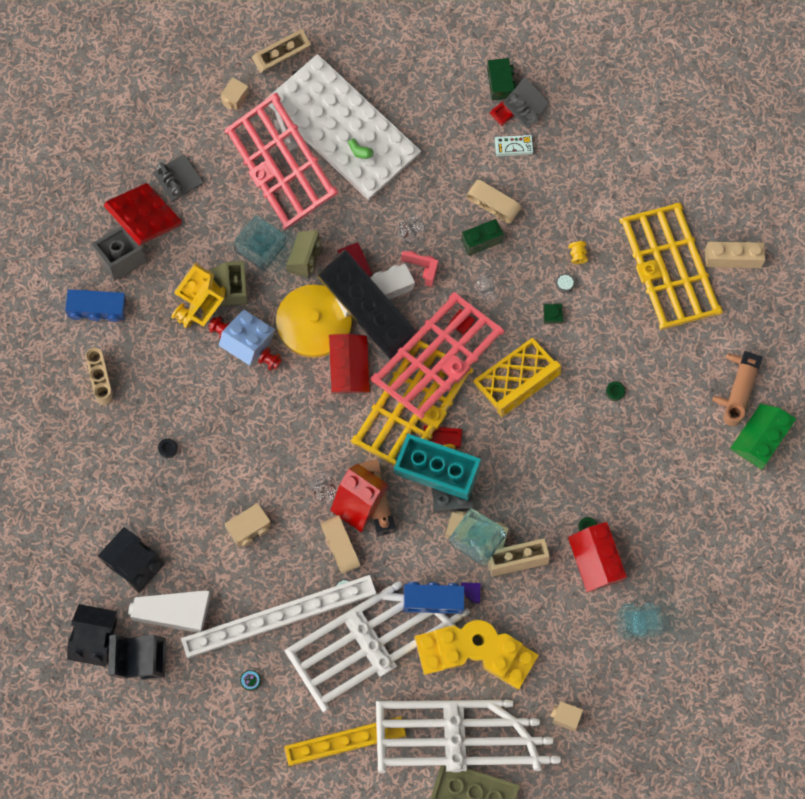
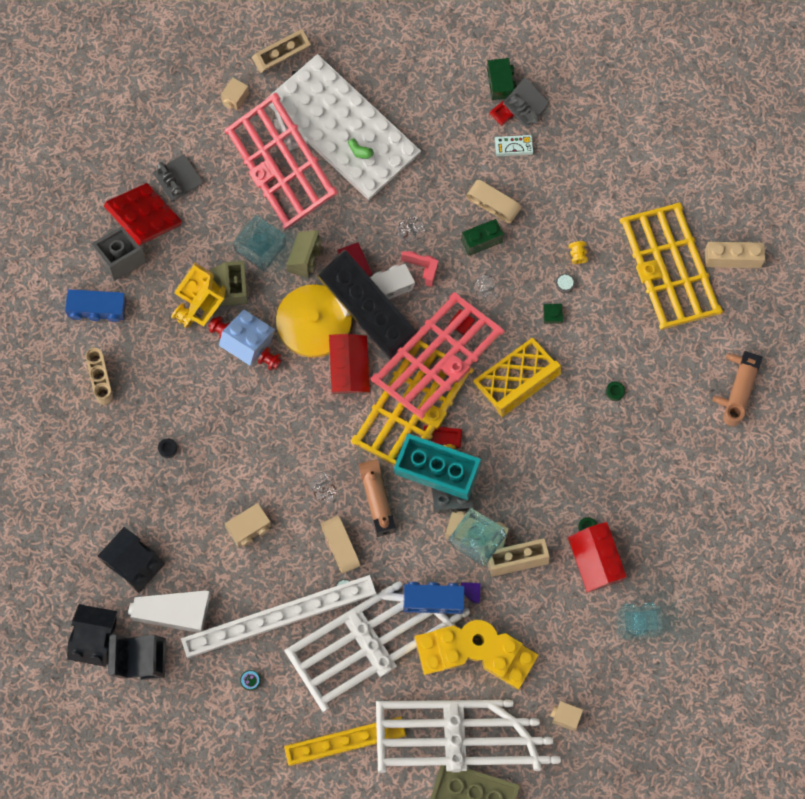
(358, 496): red slope -> none
(762, 434): green slope -> none

